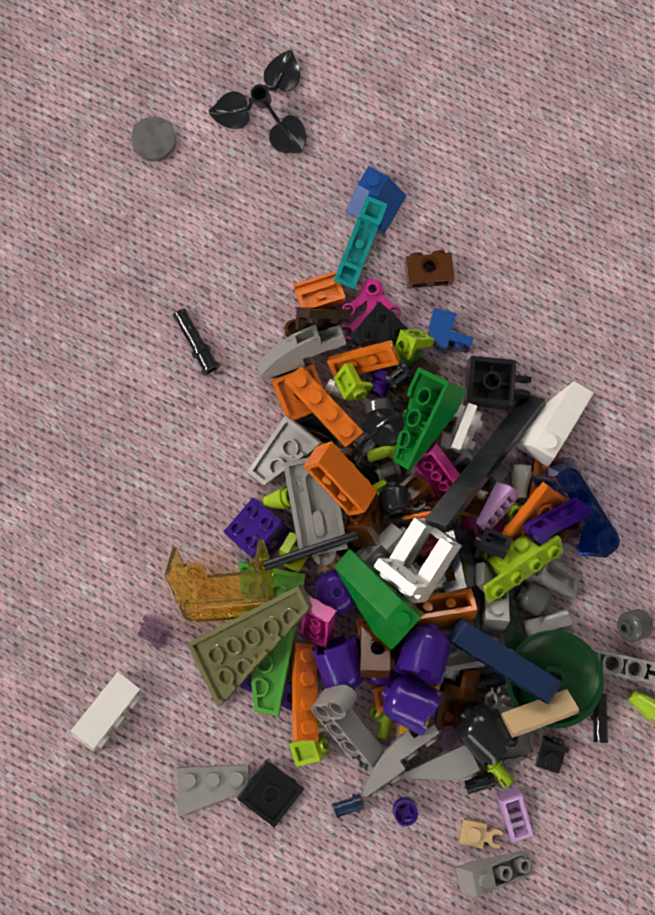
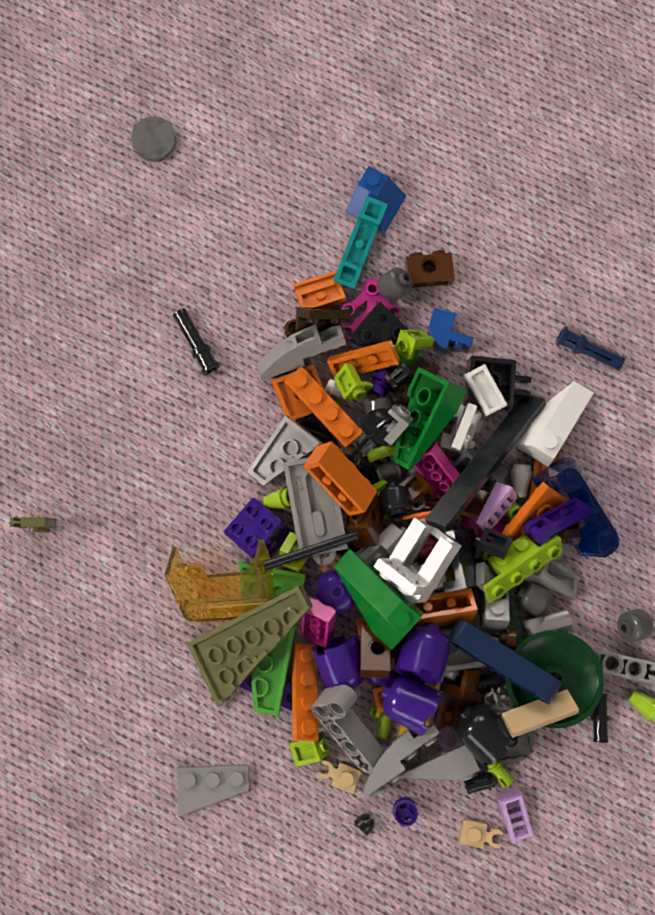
(34, 524): none -> olive plate
(106, 712): white wedge -> none
(154, 631): clear purple panel -> none
(232, 107): black plant -> none
(270, 793): black plate -> none
(344, 776): none -> tan plate
(348, 806): dark blue pin -> none
(363, 825): none -> black hinge
(394, 284): none -> dark grey head
(396, 428): none -> light grey bracket
(485, 390): none -> white tile
(493, 872): light grey slope -> none
(508, 638): none -> reddish brown plate
(551, 754): black bracket -> none
(614, 361): none -> dark blue pin

